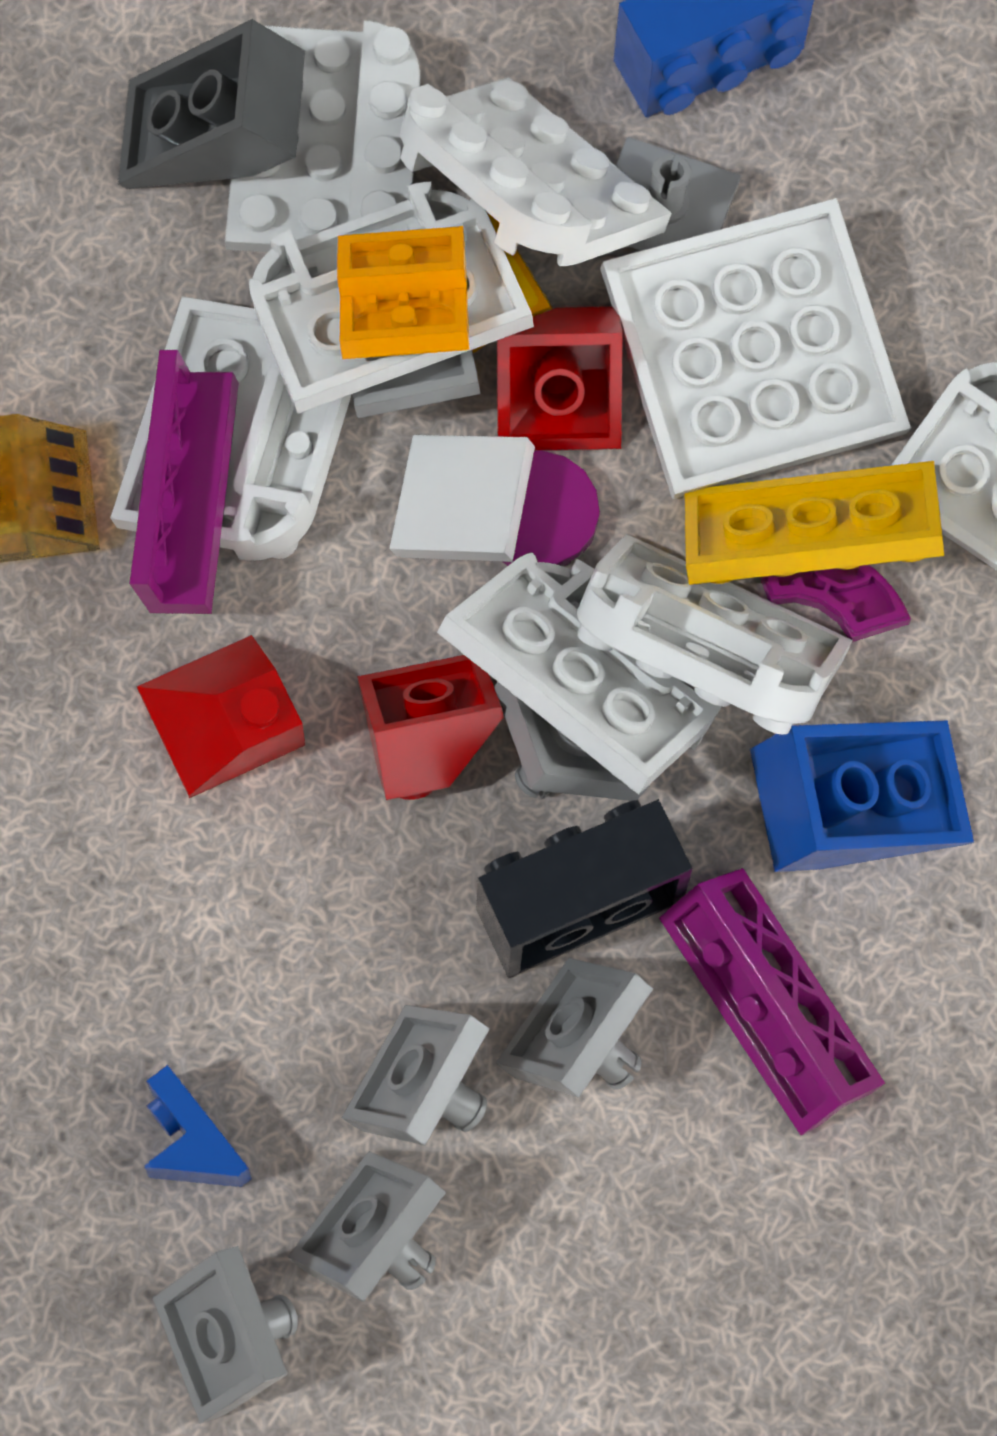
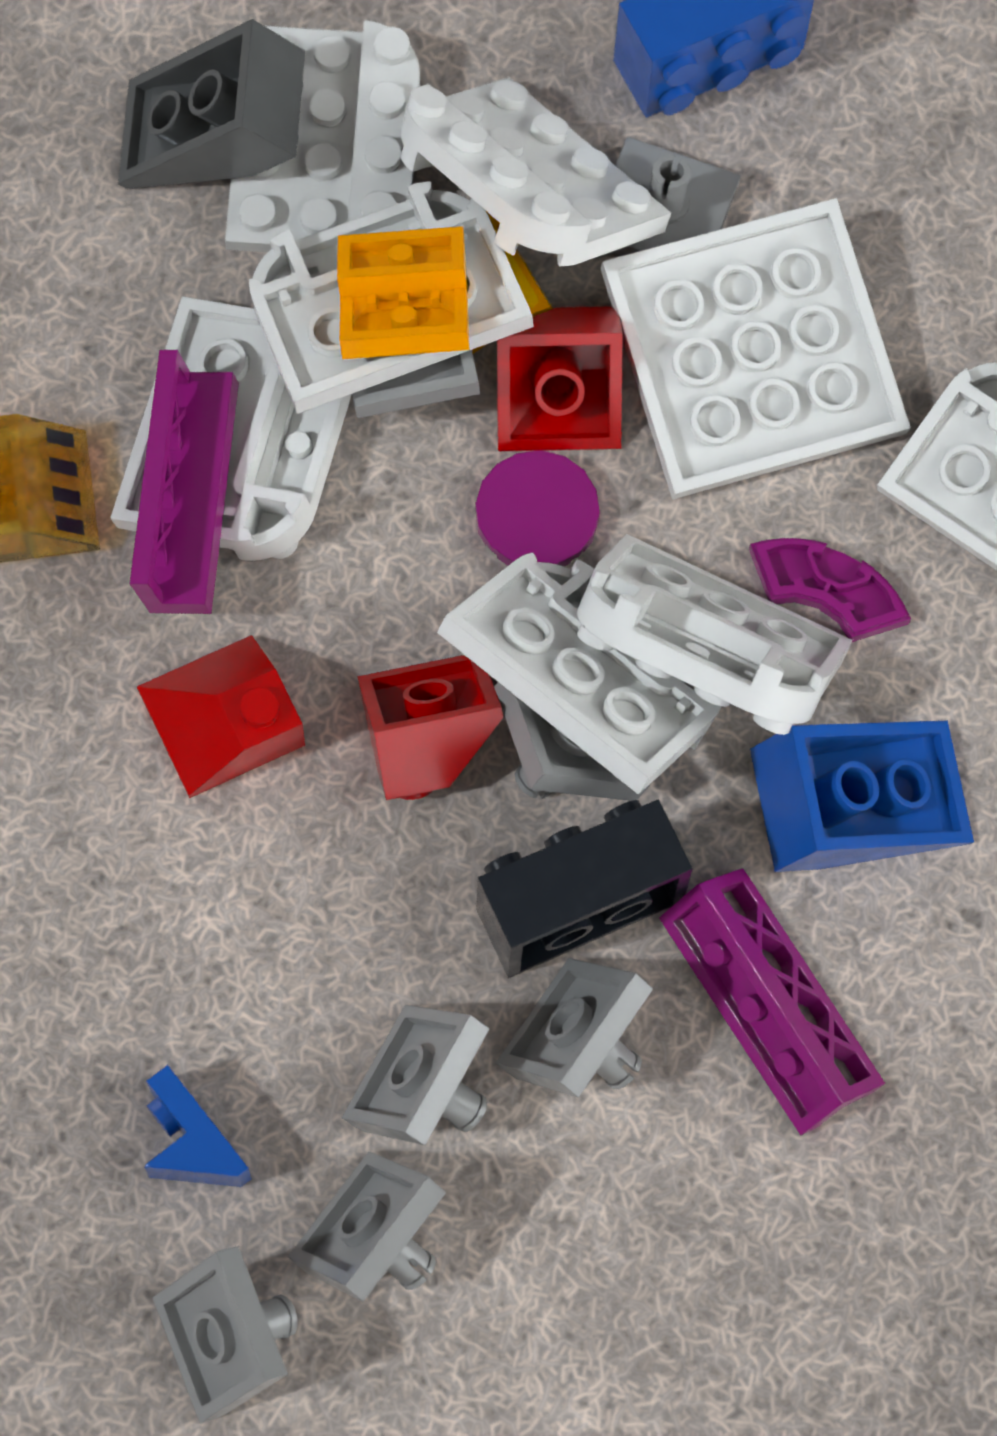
(462, 497): white tile -> none
(812, 523): yellow plate -> none

